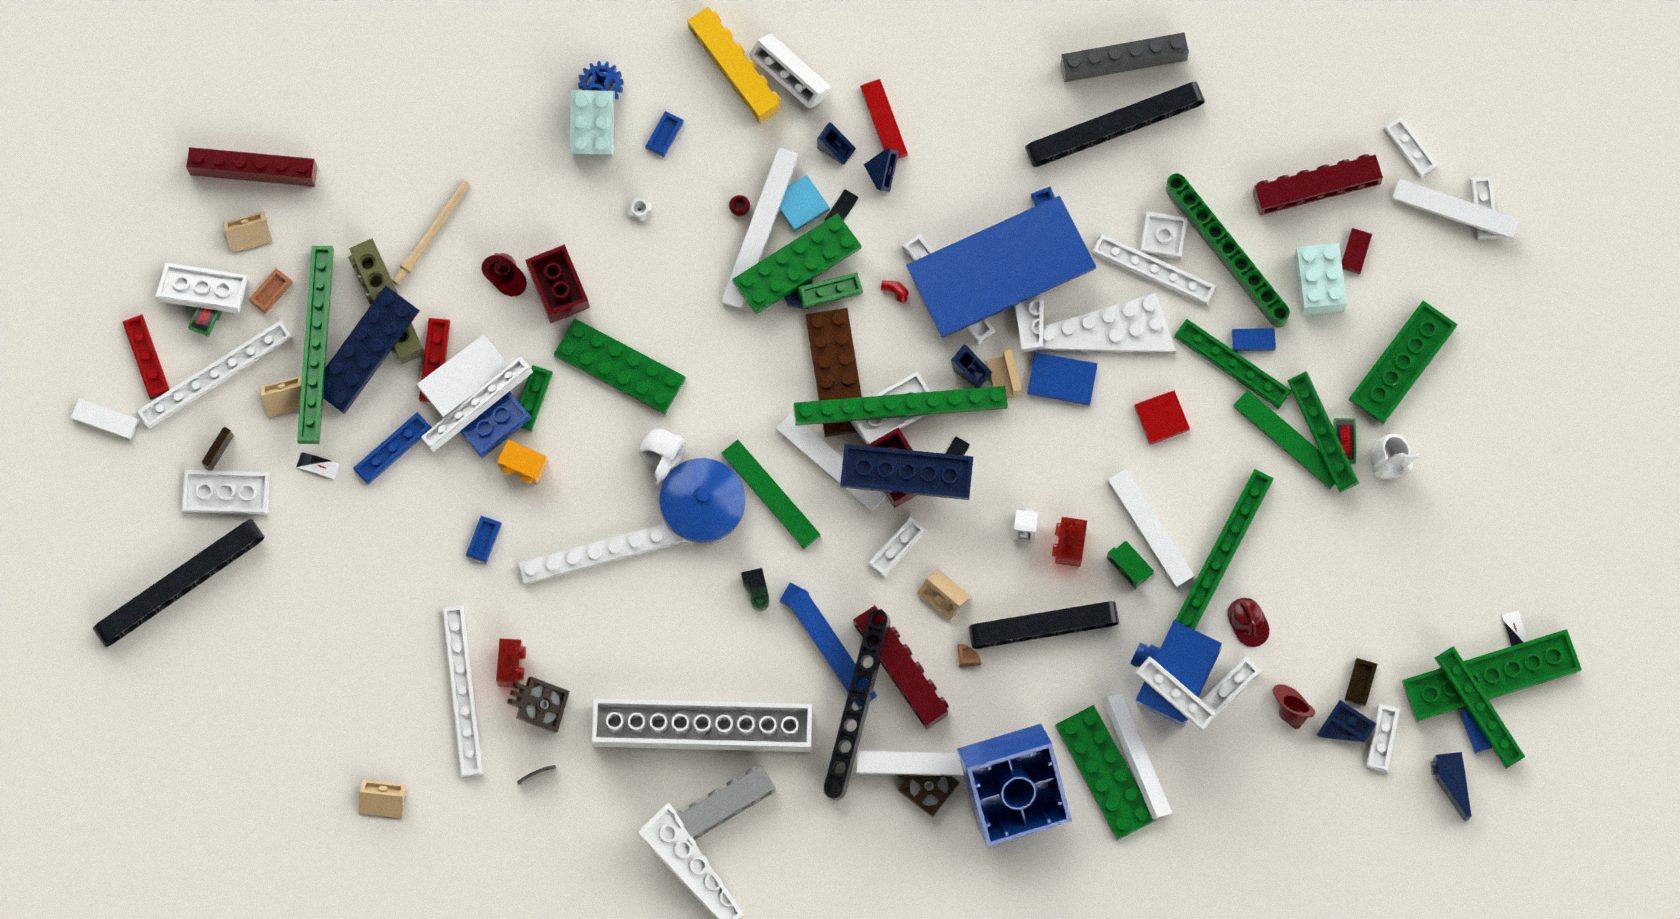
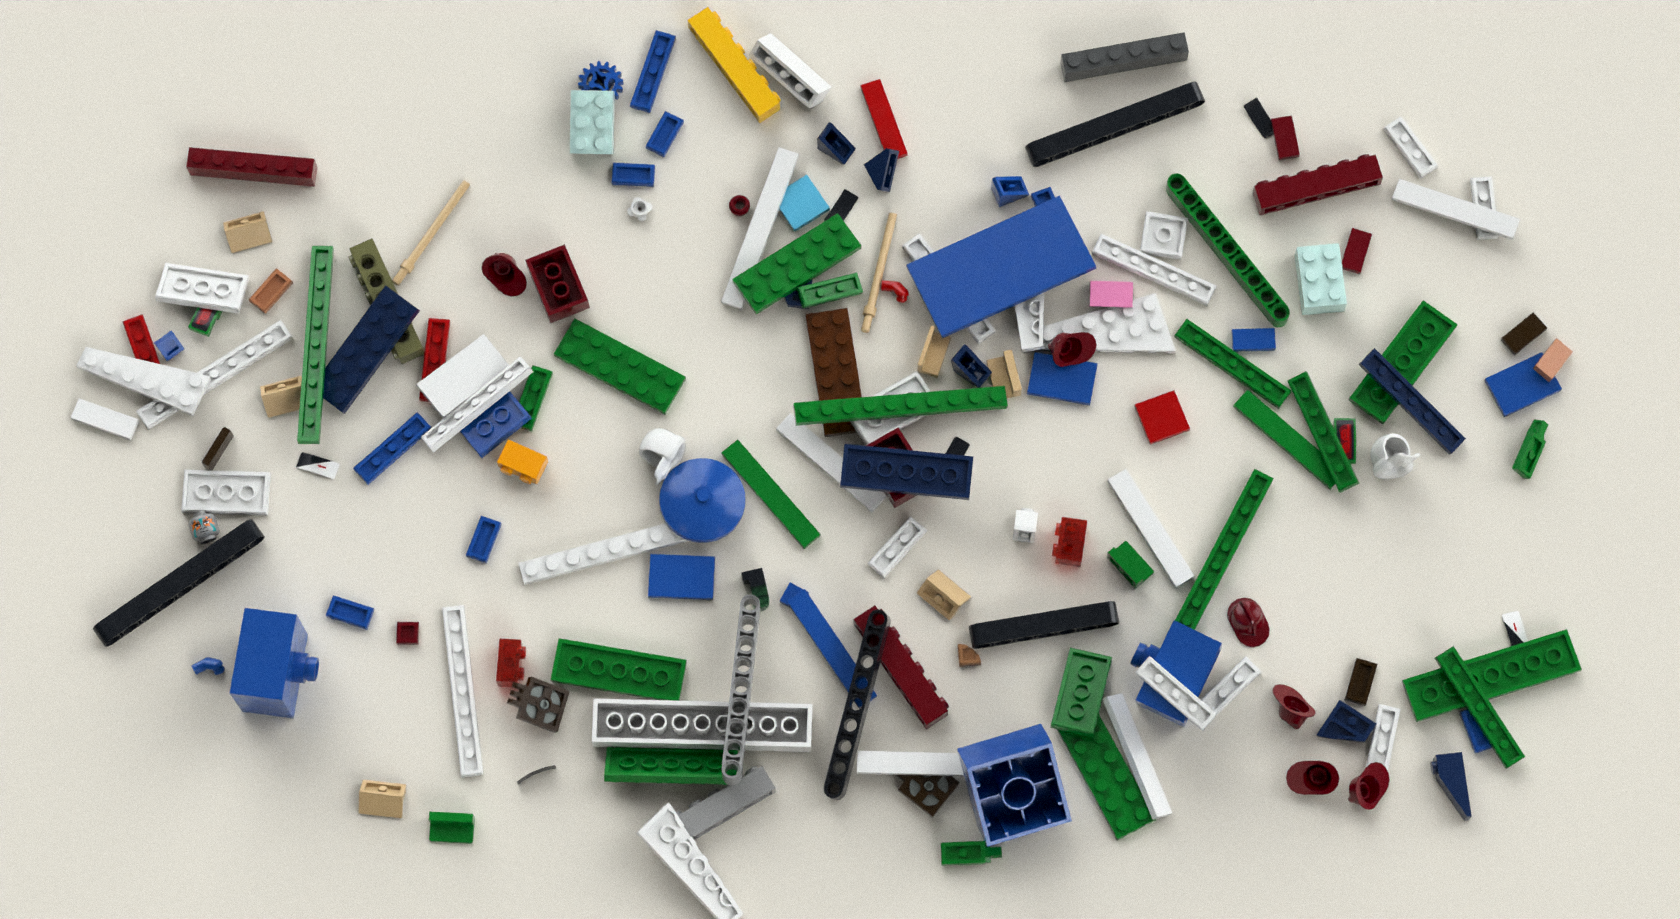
(159, 382): none -> white wing
(169, 345): none -> blue plate
(203, 527): none -> light grey head
(209, 663): none -> blue arm
(271, 663): none -> blue brick
(350, 612): none -> blue tile
(407, 633): none -> dark red tile
(451, 827): none -> green panel
(618, 670): none -> green plate
(633, 174): none -> blue tile
(653, 71): none -> blue tile
(665, 765): none -> green plate
(681, 577): none -> blue tile
(738, 699): none -> light grey beam
(870, 310): none -> tan bar
(933, 353): none -> tan panel
(968, 853): none -> green hinge
(1008, 189): none -> blue slope
(1072, 348): none -> dark red piece
(1081, 692): none -> green tile
(1111, 294): none -> bright pink panel
(1259, 117): none -> black sticker
(1285, 137): none -> dark red tile
(1312, 778): none -> dark red piece
(1369, 786): none -> dark red piece
(1412, 401): none -> dark blue plate
(1520, 386): none -> blue tile
(1523, 334): none -> dark brown tile
(1530, 449): none -> green hinge
(1552, 360): none -> nougat tile

